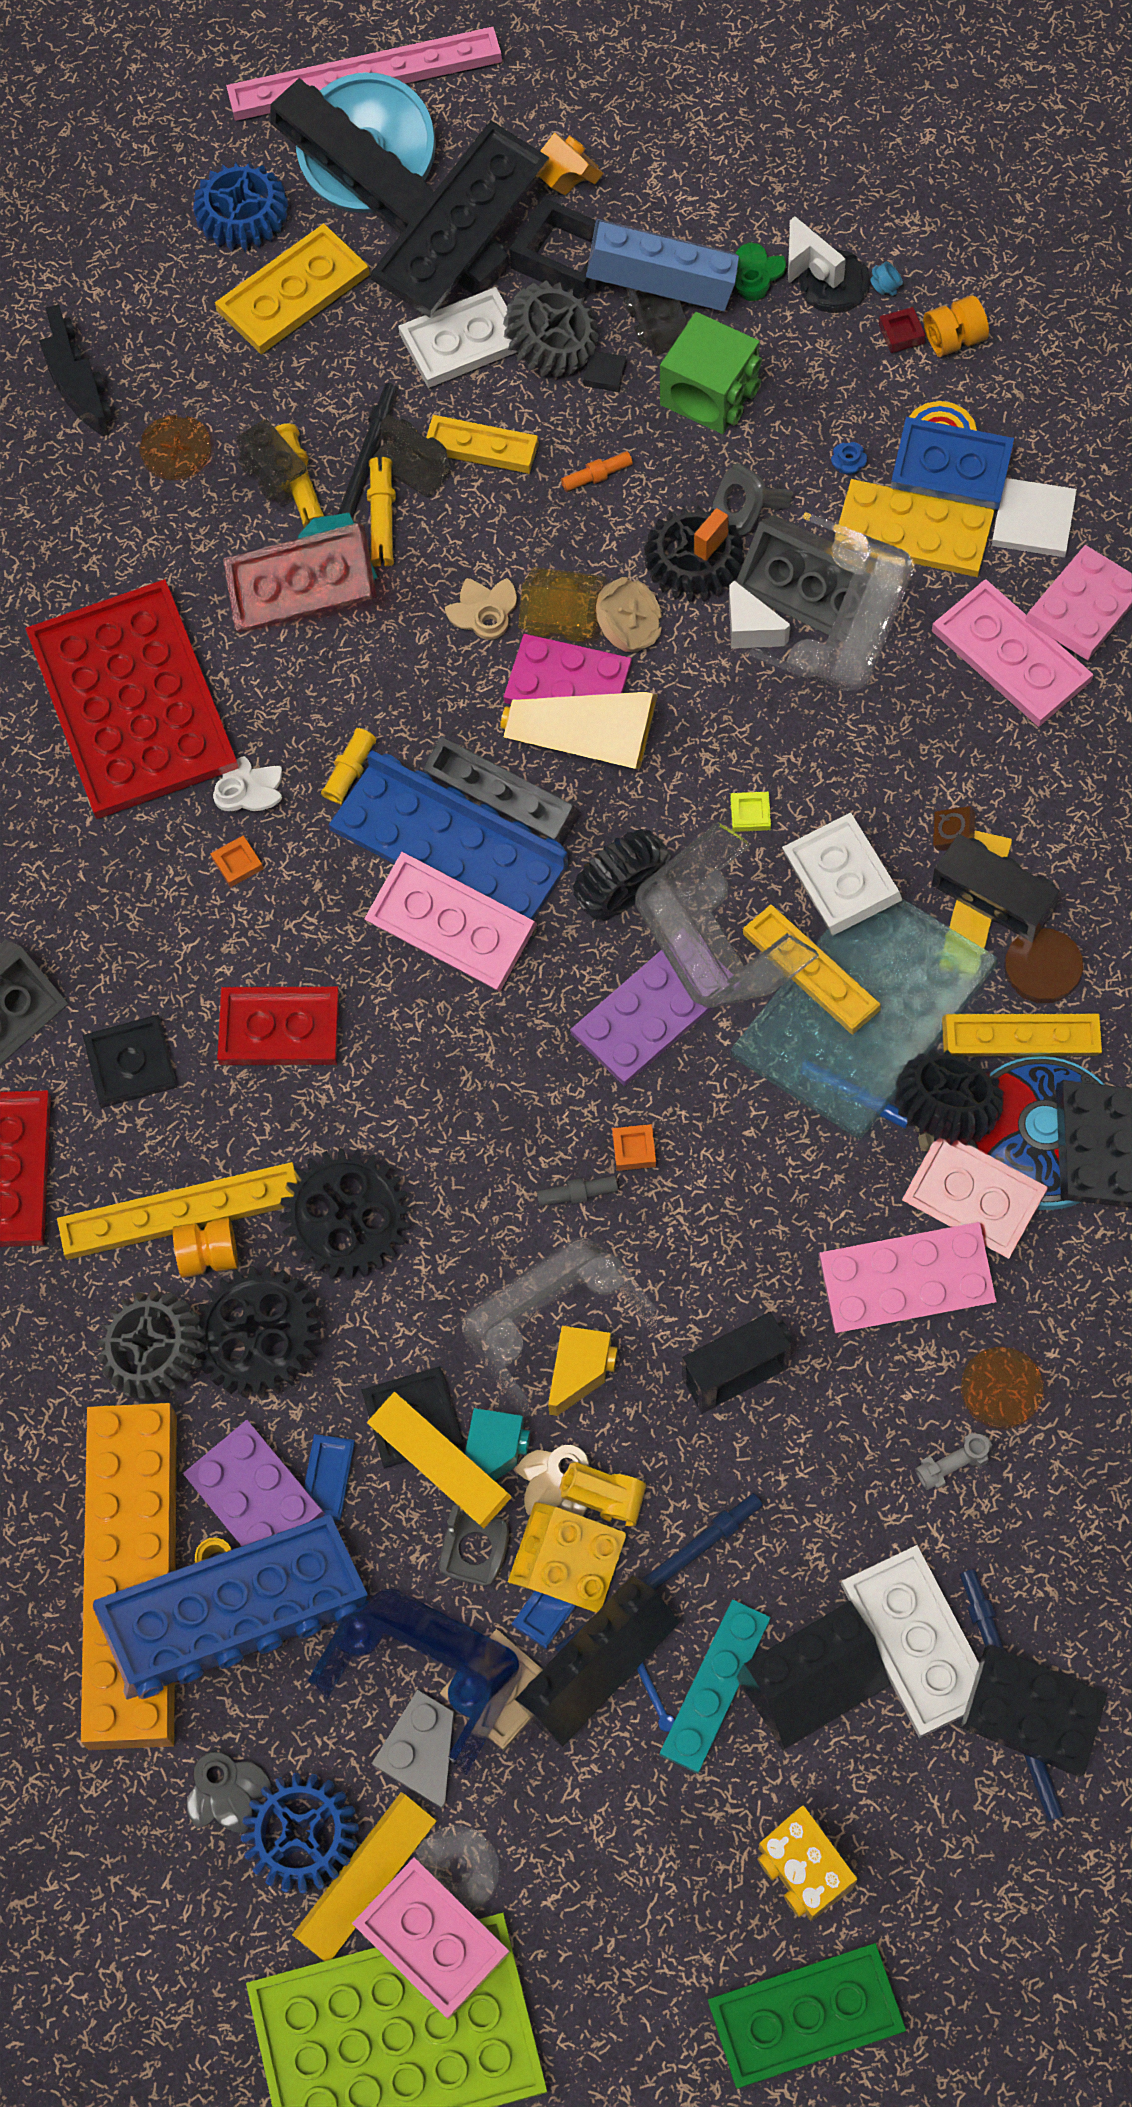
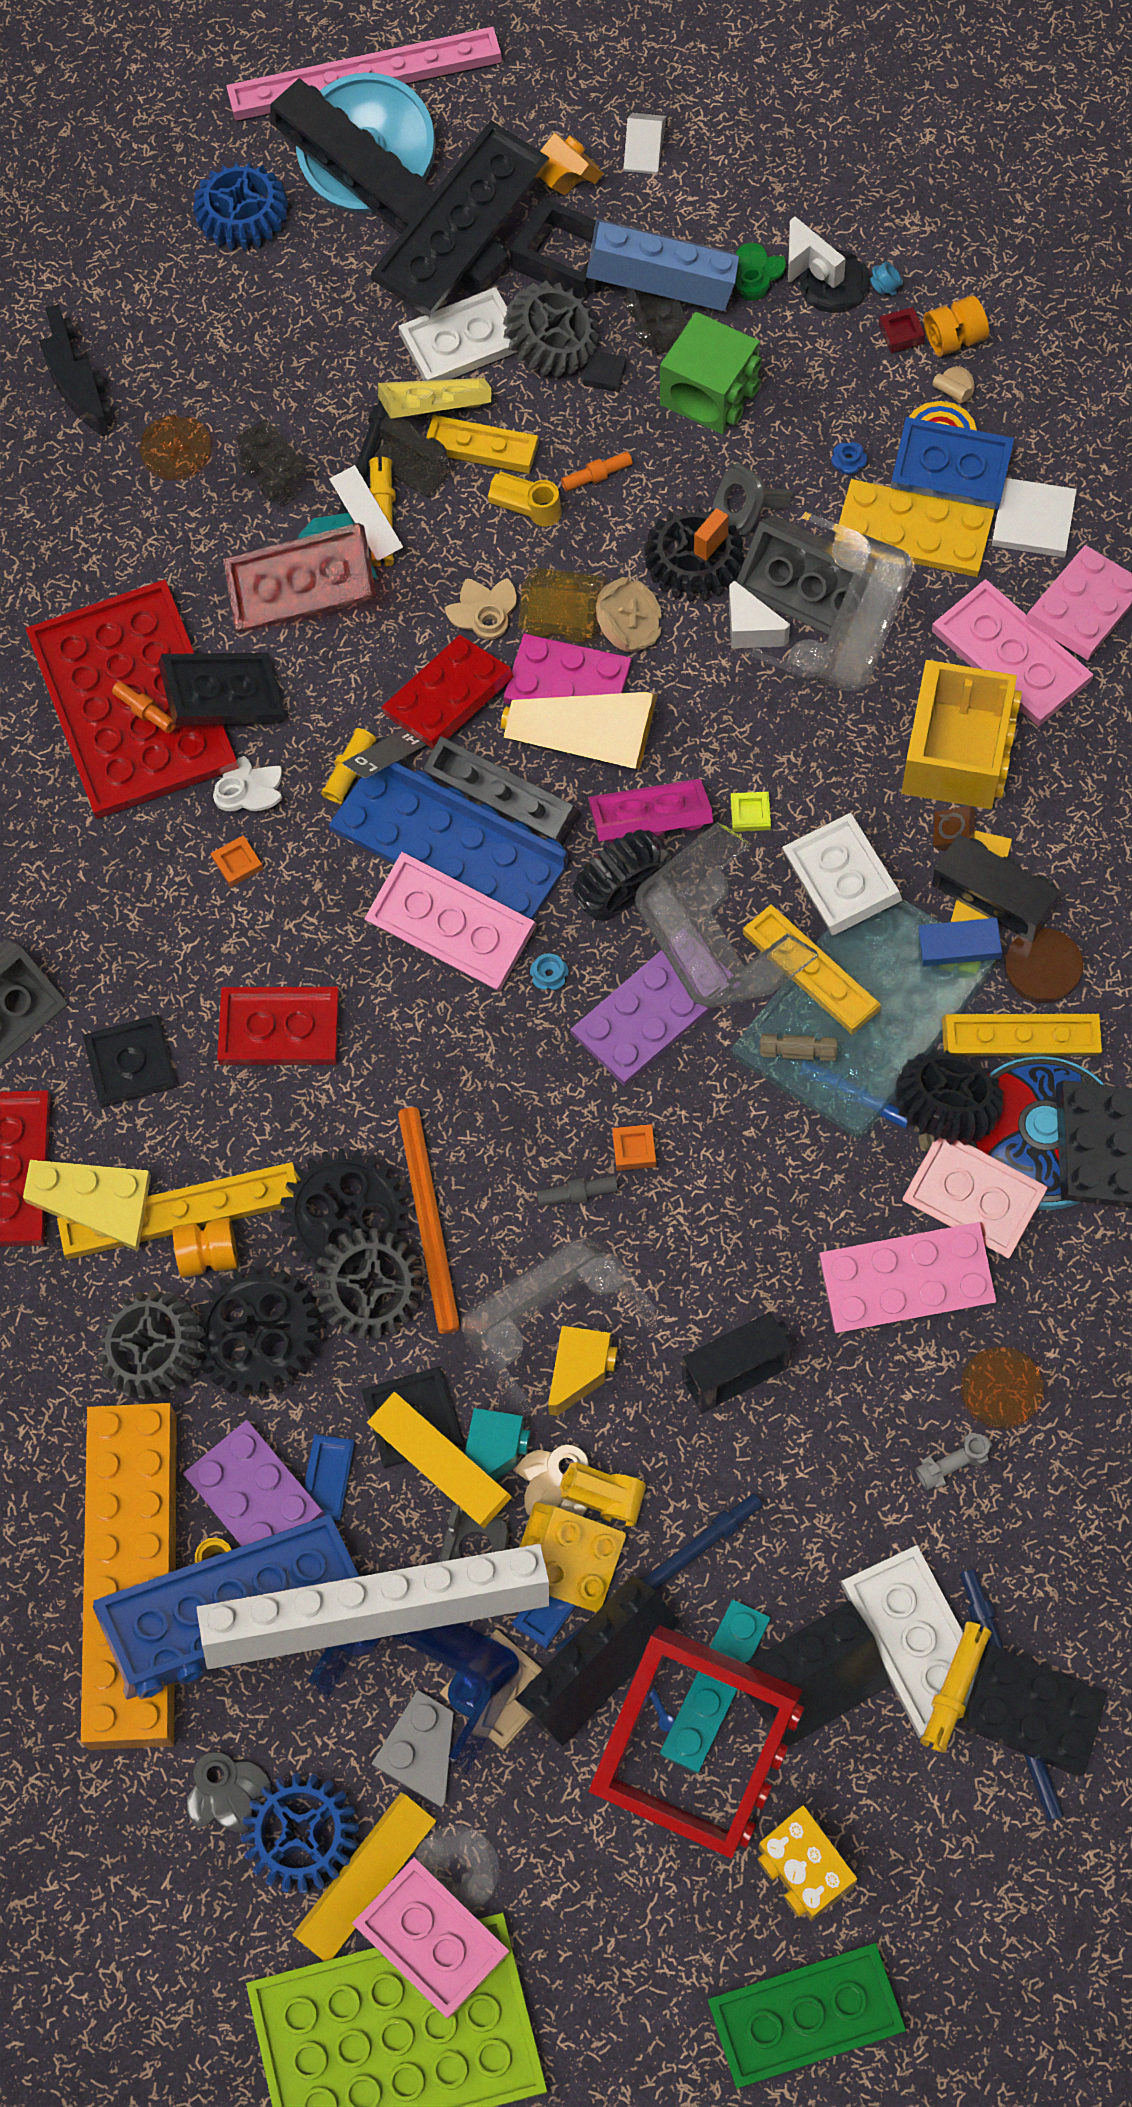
(97, 1197): none -> light yellow wing
(143, 707): none -> orange bar
(221, 688): none -> black plate
(292, 288): yellow plate -> none
(302, 486): yellow pin -> none
(366, 511): none -> white sticker
(368, 1264): none -> dark grey gear
(373, 1606): none -> white brick
(383, 753): none -> dark grey sticker
(422, 397): none -> light yellow wing
(428, 1221): none -> orange axle
(447, 691): none -> red plate
(525, 498): none -> yellow piece
(549, 962): none -> dark azure plate
(644, 143): none -> white slope
(651, 809): none -> dark pink plate
(729, 1671): none -> red window
(798, 1047): none -> dark tan axle
(949, 1703): none -> yellow pin
(956, 383): none -> tan plate
(959, 942): none -> blue tile
(962, 735): none -> yellow container

